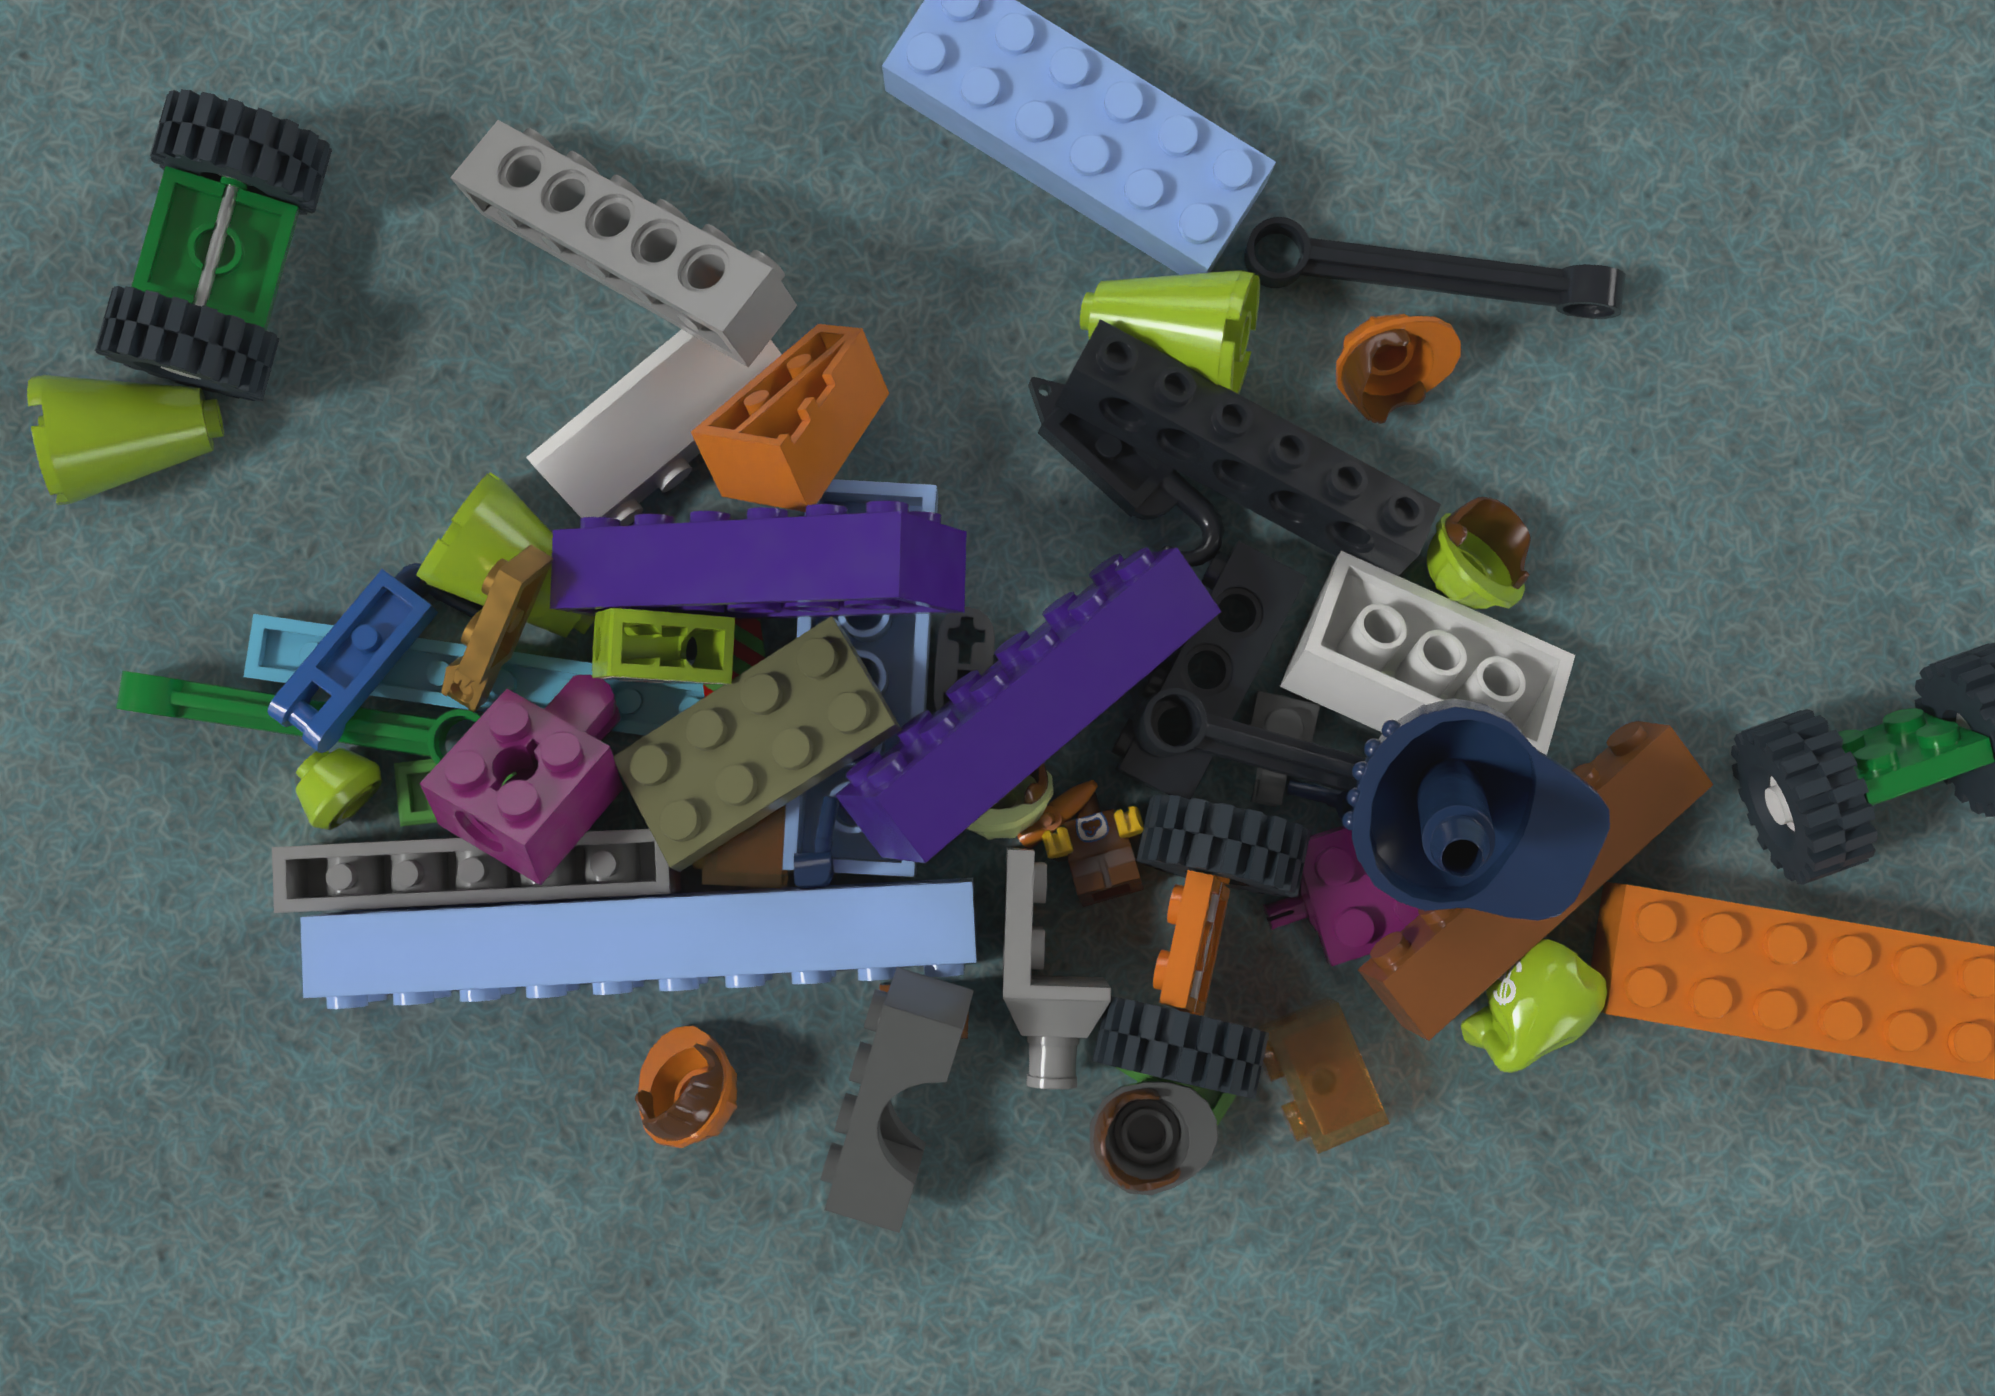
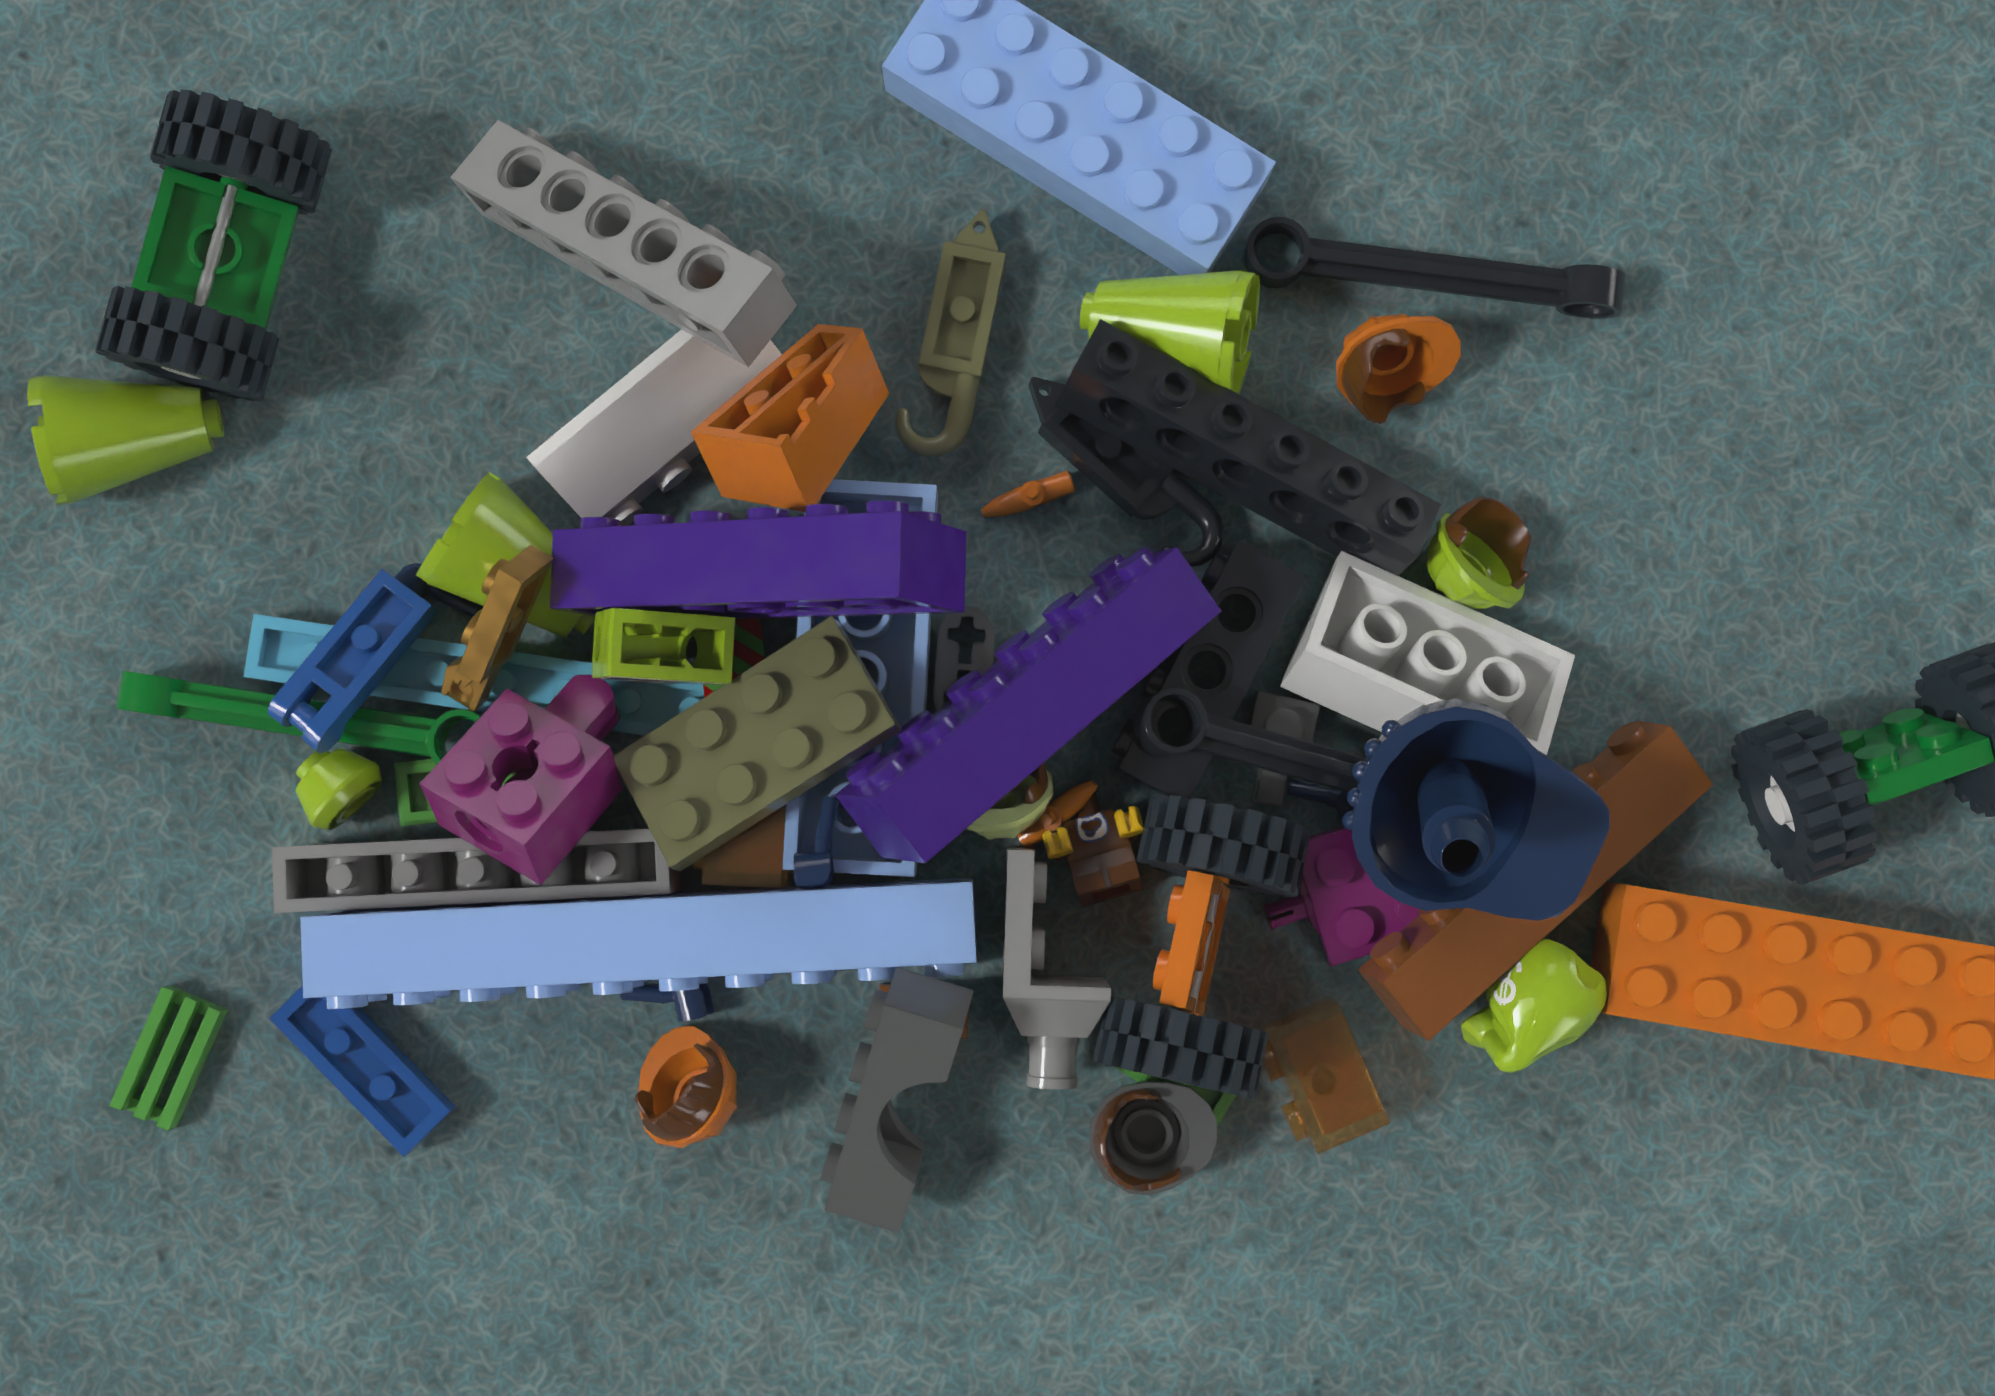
(146, 1107): none -> bright green tile
(365, 1069): none -> blue plate
(688, 1003): none -> dark blue hand
(958, 334): none -> olive plate
(1030, 495): none -> orange helmet

